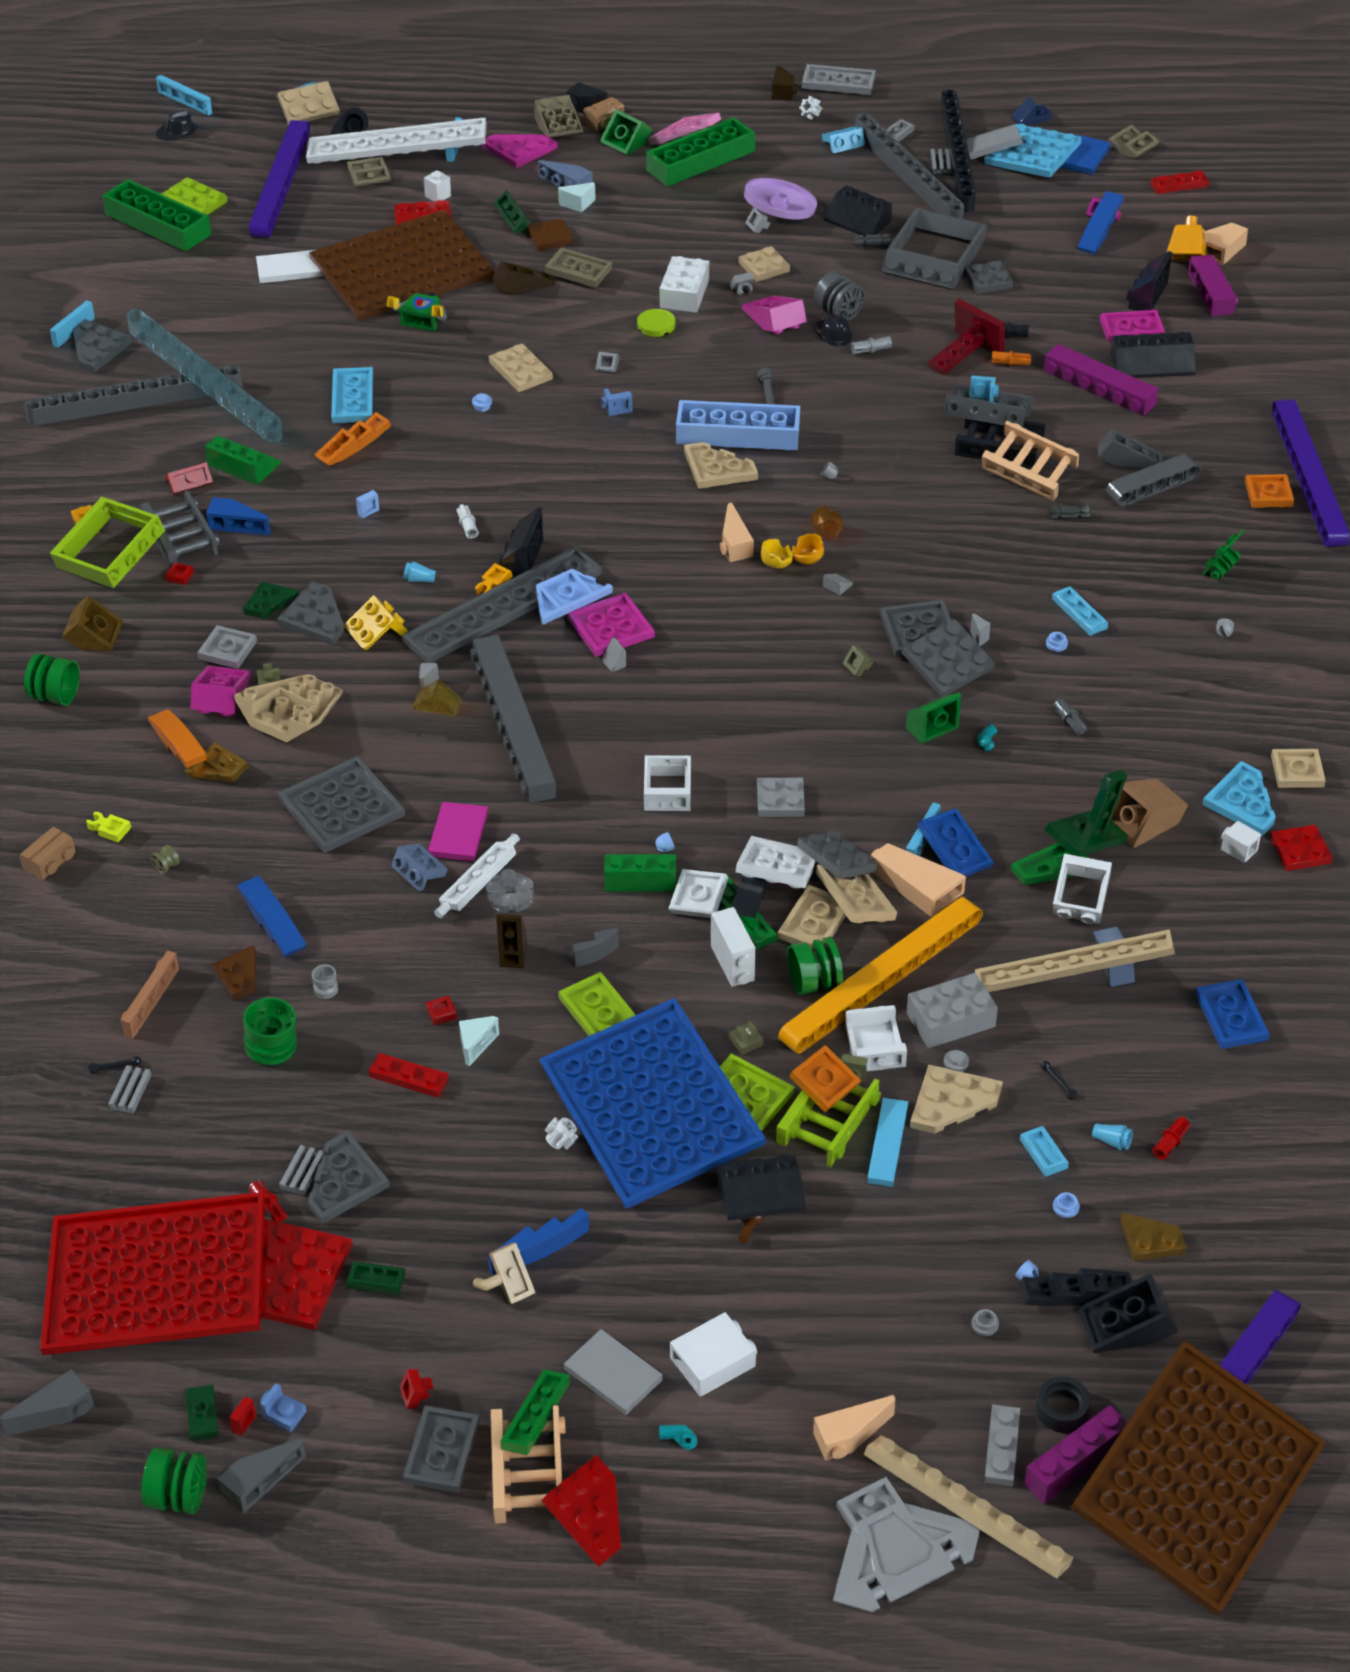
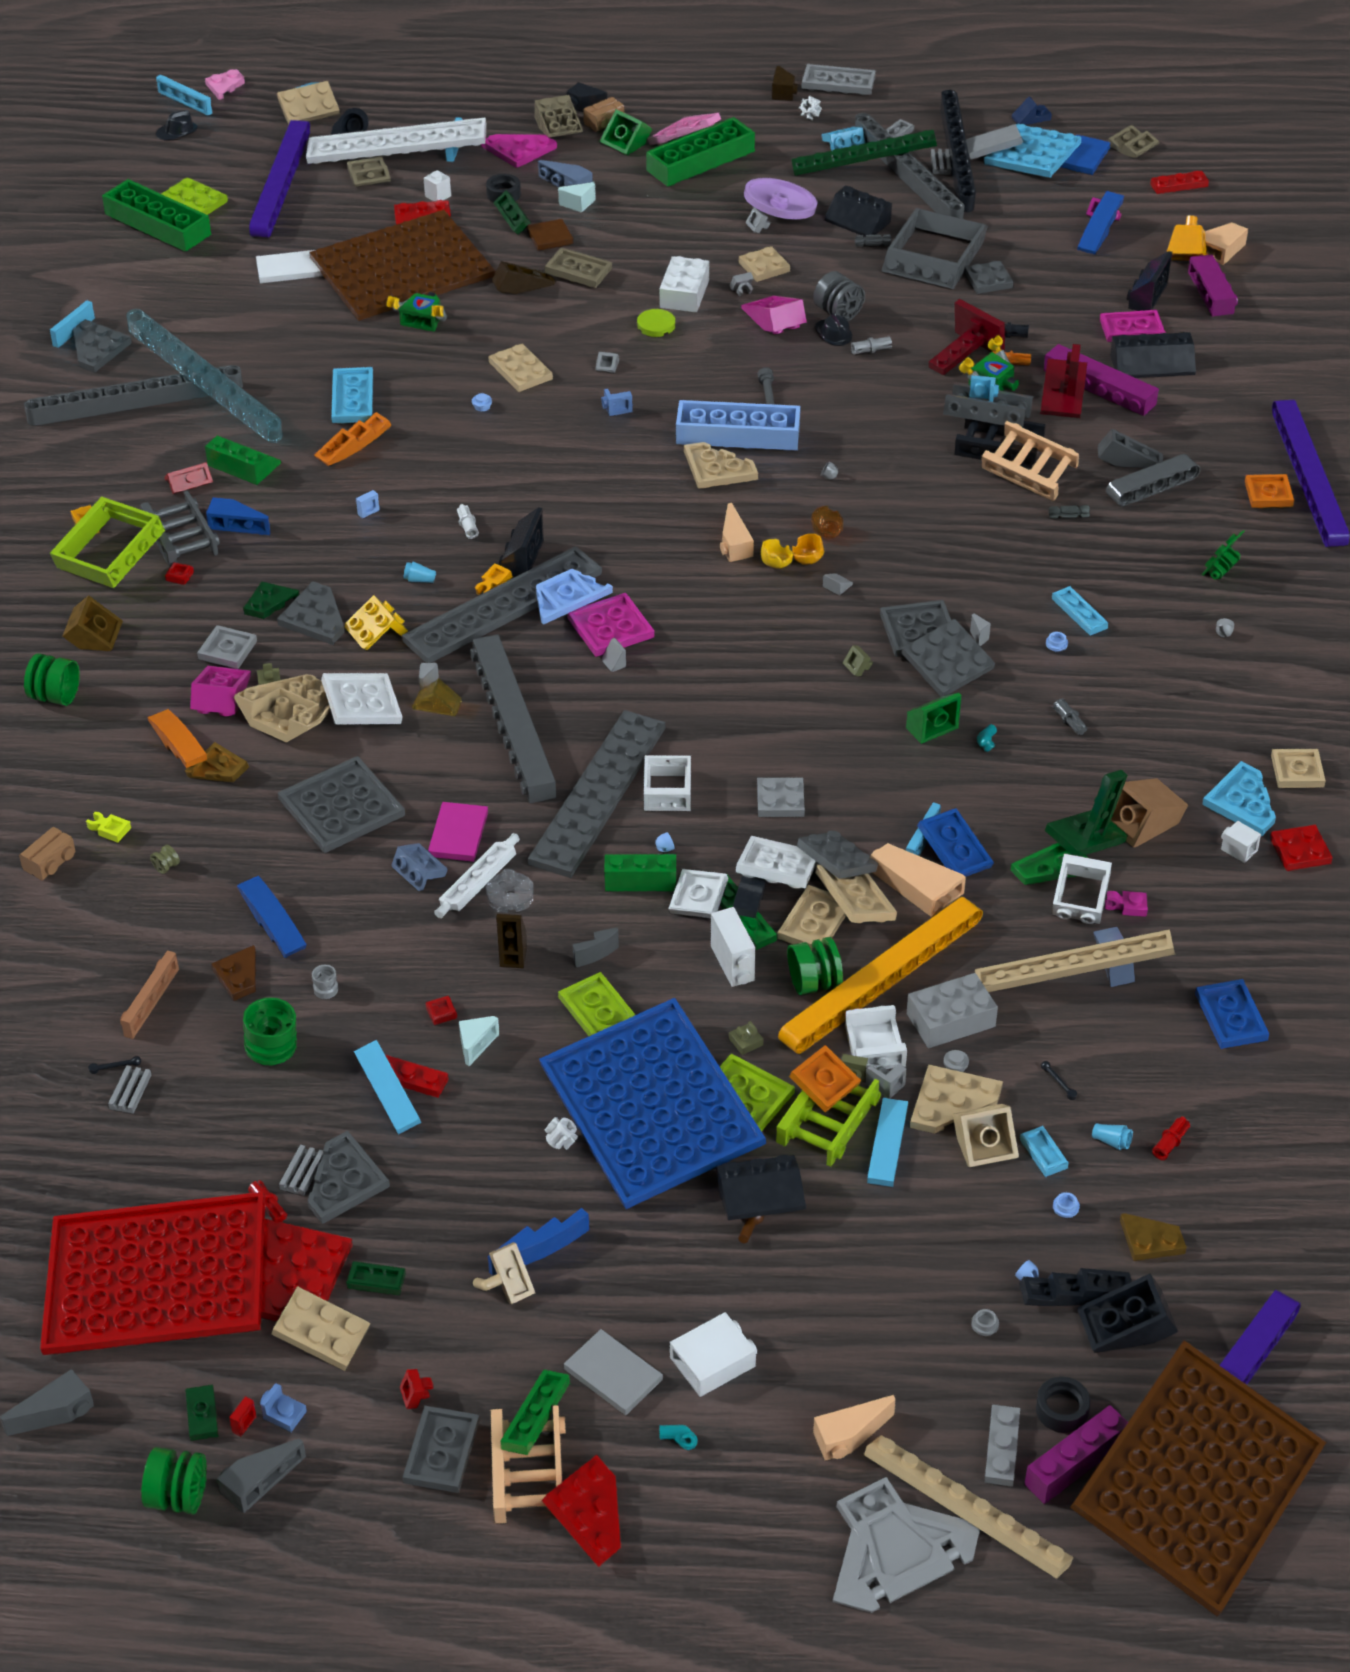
(224, 82): none -> bright pink wing
(320, 1328): none -> tan plate
(361, 698): none -> white plate
(387, 1087): none -> medium azure tile
(499, 181): none -> black tyre
(596, 794): none -> dark grey plate
(864, 152): none -> dark green plate
(889, 1081): none -> light grey panel
(986, 1134): none -> tan slope
(993, 365): none -> torso
(1064, 385): none -> dark red piece
(1129, 902): none -> dark pink plate

